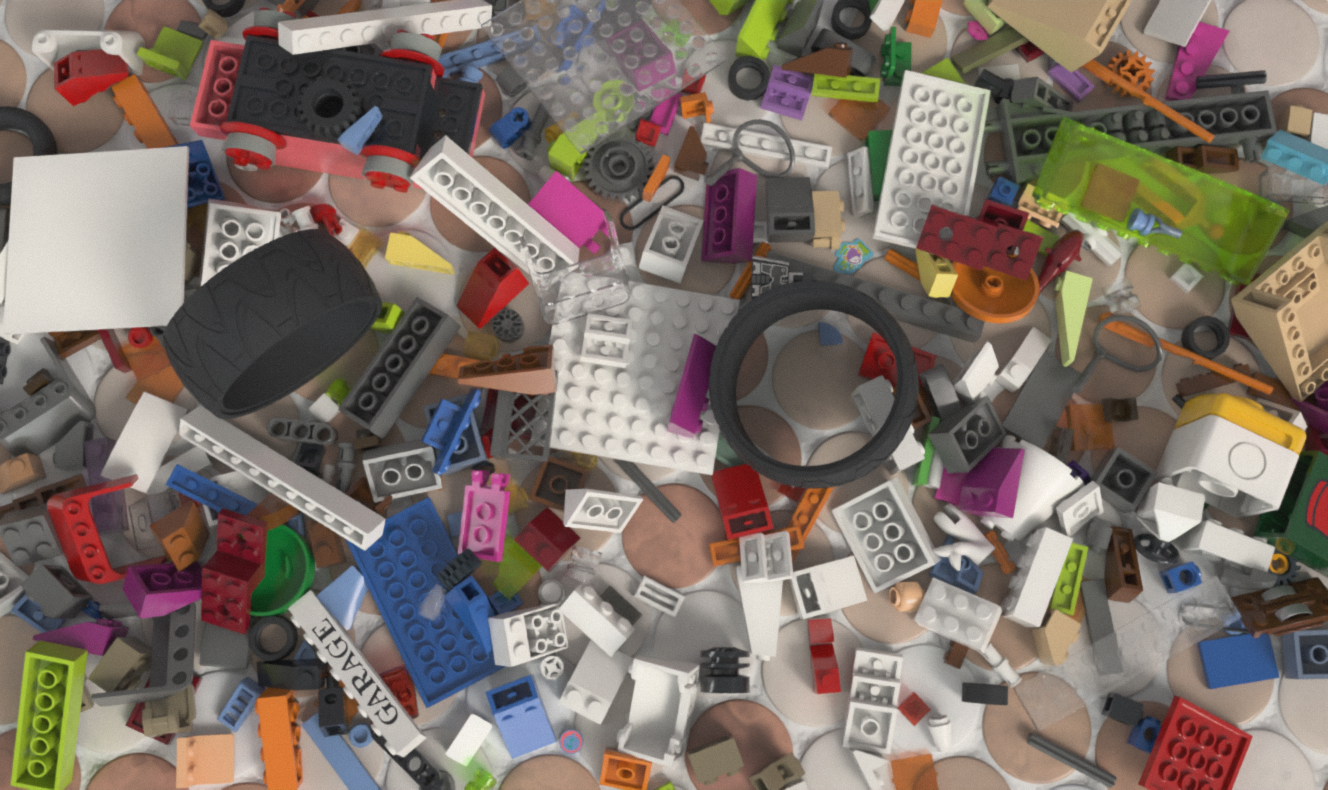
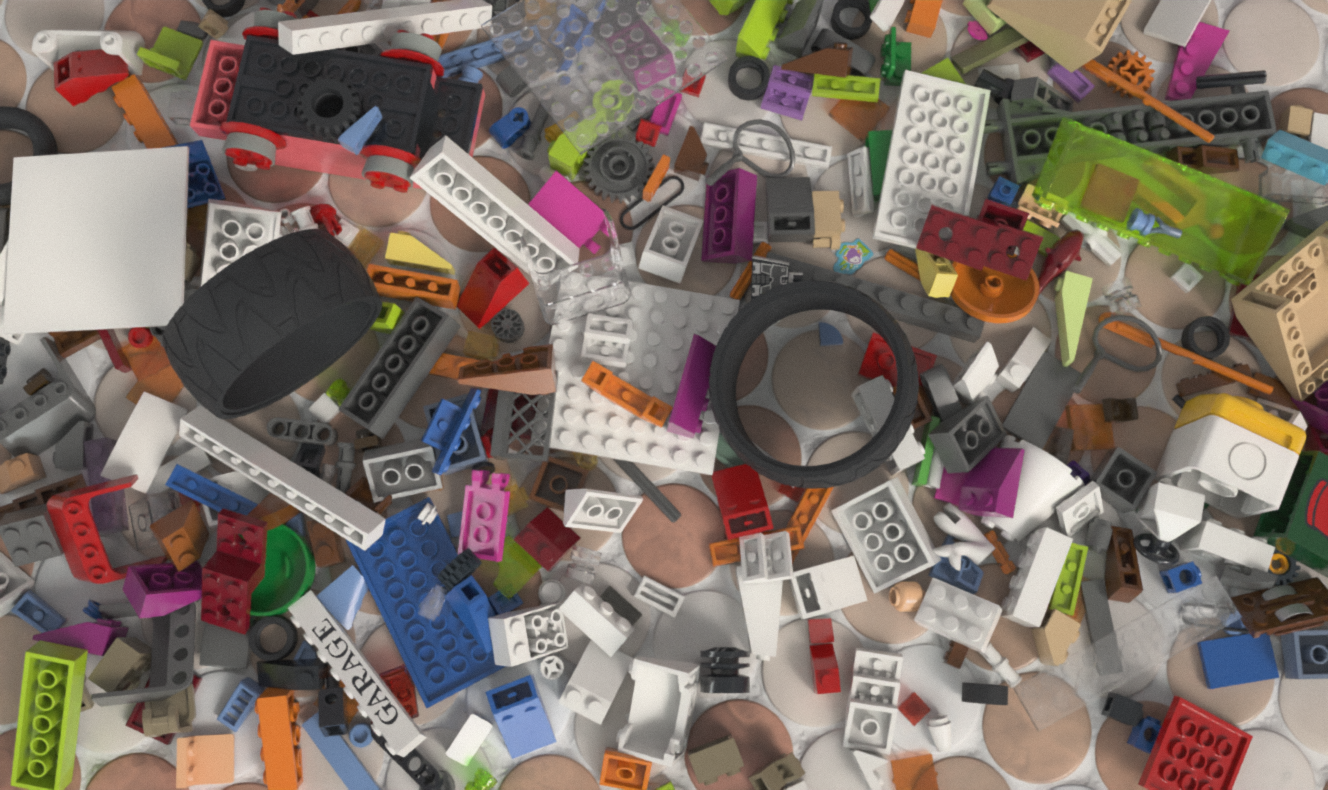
(56, 592): dark grey brick -> none
(409, 285): none -> orange brick
(427, 514): none -> white plate
(571, 741): medium blue tile -> none
(625, 395): none -> orange slope
(696, 105): orange bracket -> none
(1071, 760): dark grey axle -> none

